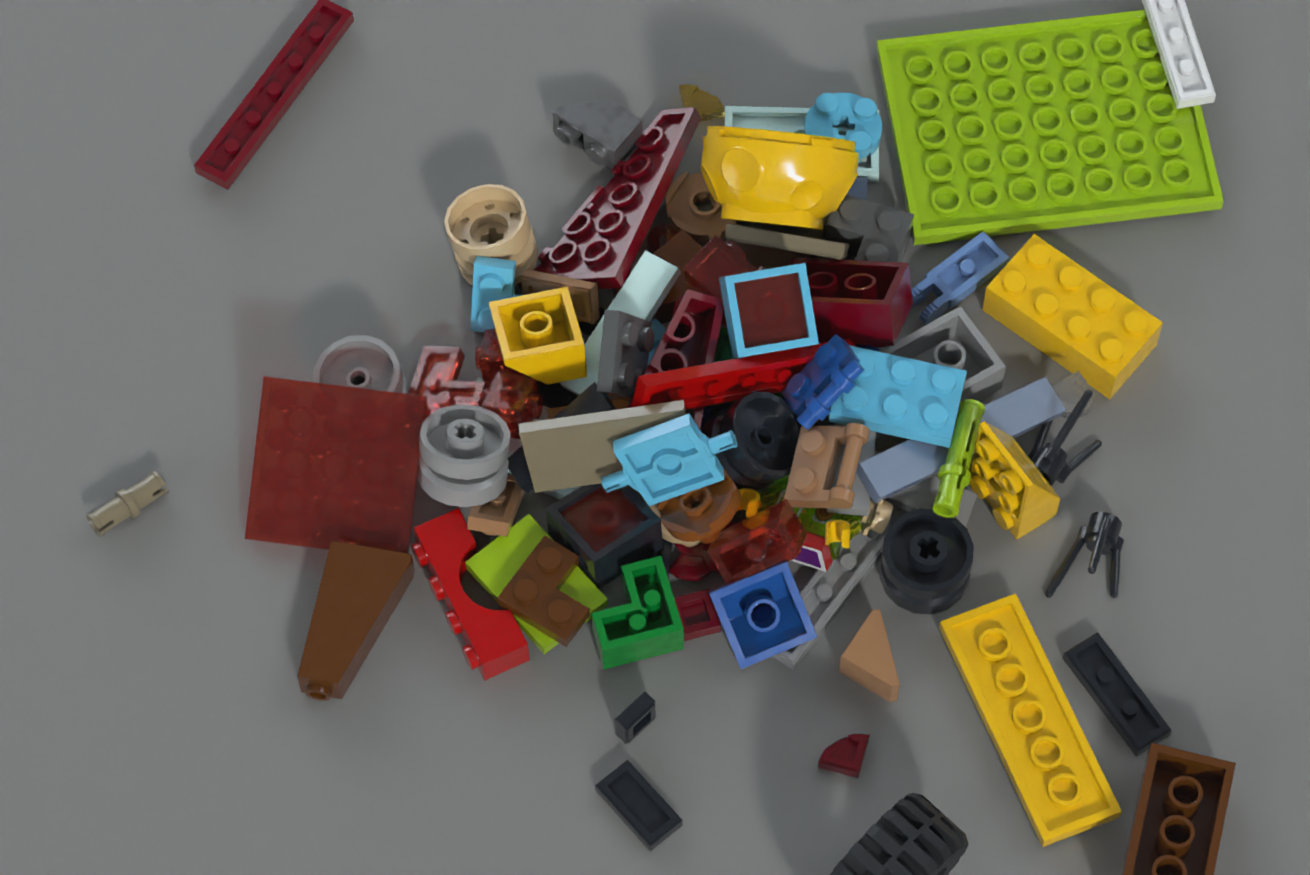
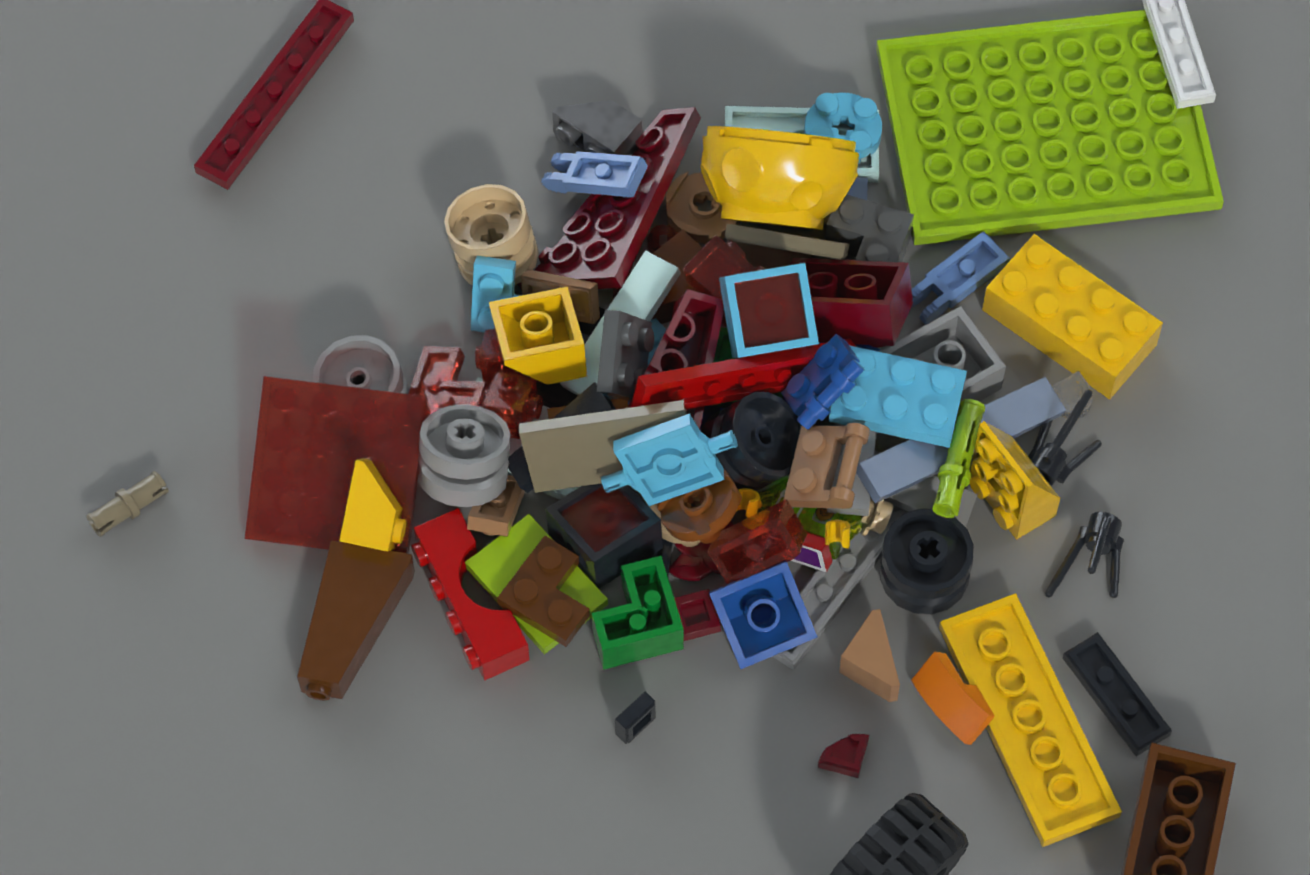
(372, 511): none -> yellow slope
(595, 173): none -> medium blue hinge
(638, 805): black tile -> none
(708, 106): clear yellow tile -> none
(953, 702): none -> orange slope

